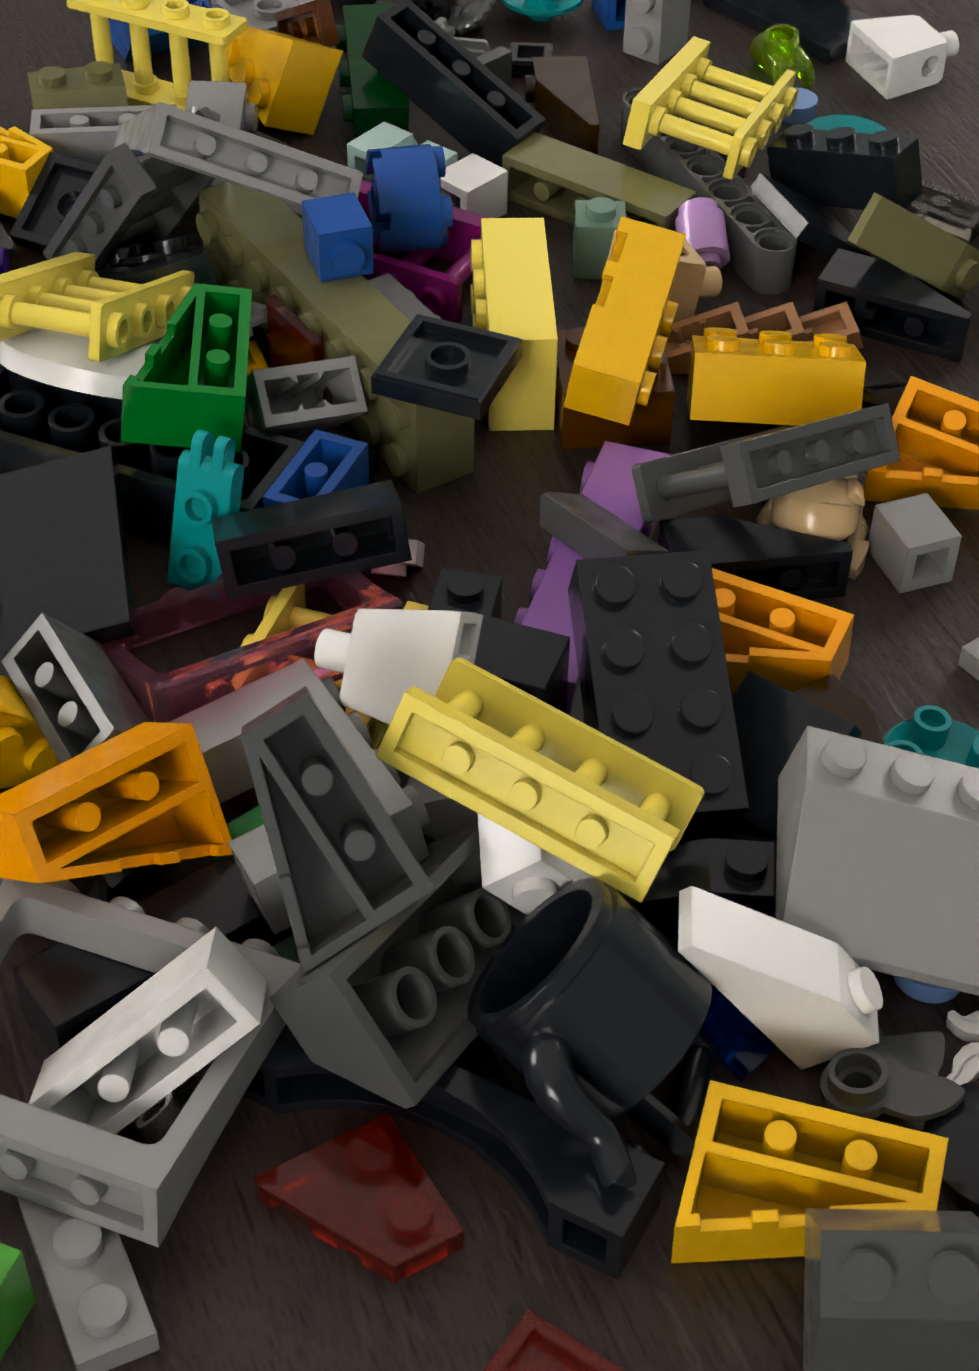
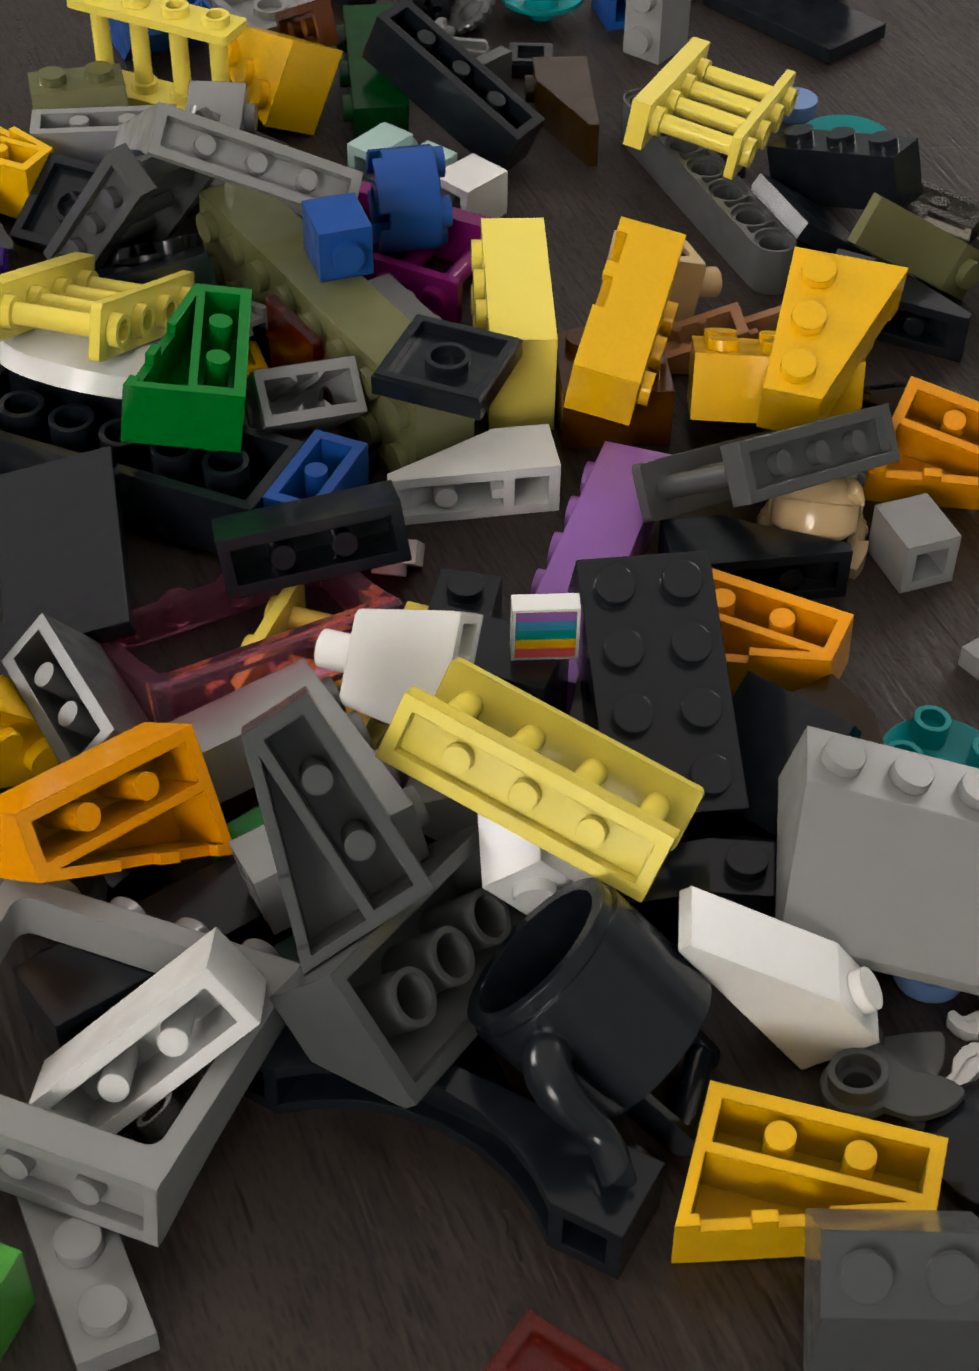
(205, 489): teal hinge -> none
(368, 1198): clear red wing -> none
(483, 477): none -> white slope
(545, 626): none -> tile
(554, 174): olive brick -> none
(591, 528): dark grey slope -> none
(593, 235): sand green brick -> none
(705, 230): lavender brick -> none
(736, 1052): clear blue piece -> none
(780, 50): clear neon green piece -> none
(823, 332): none -> yellow wedge
(899, 53): white torso -> none

